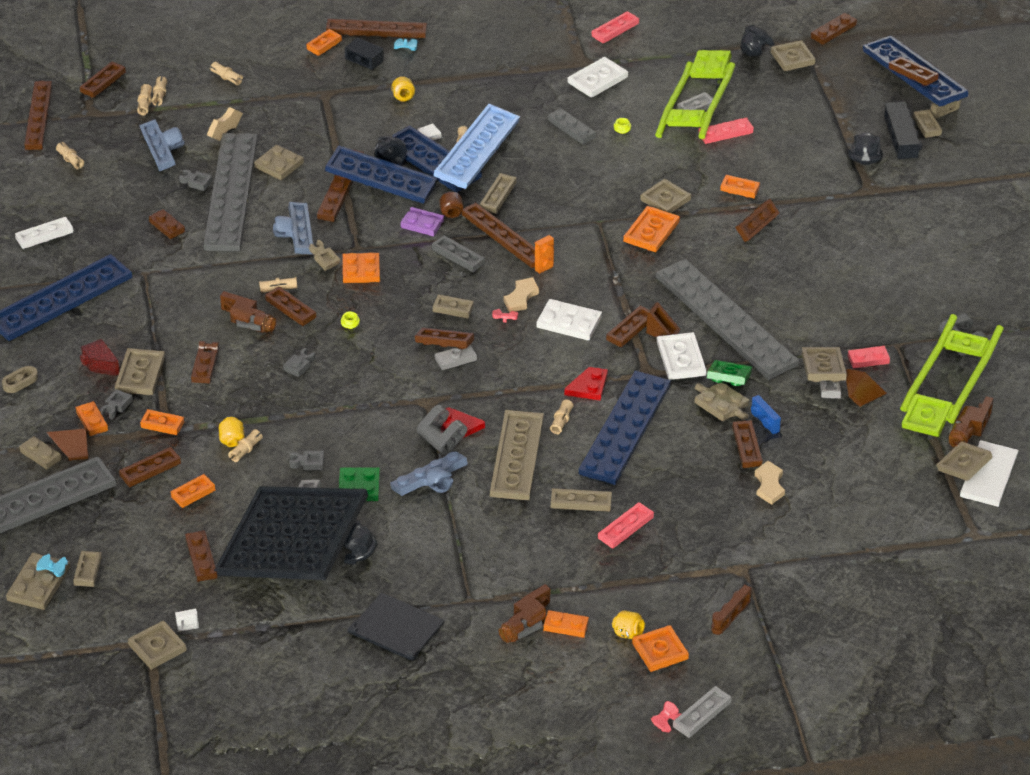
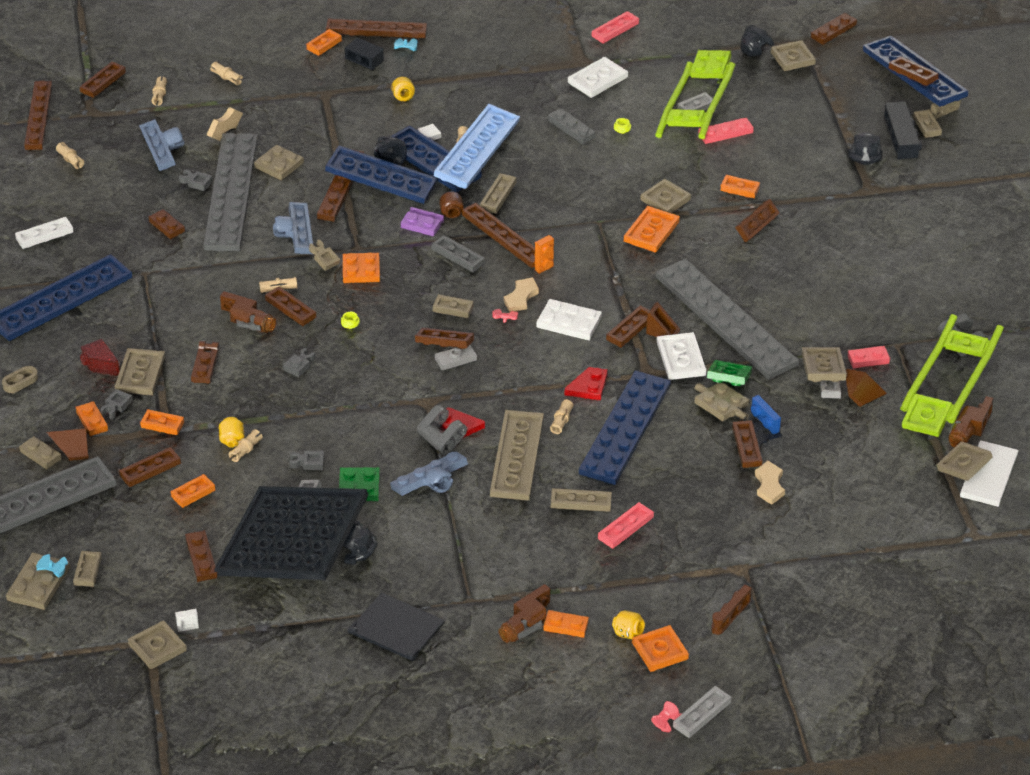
(144, 99): tan pin -> none

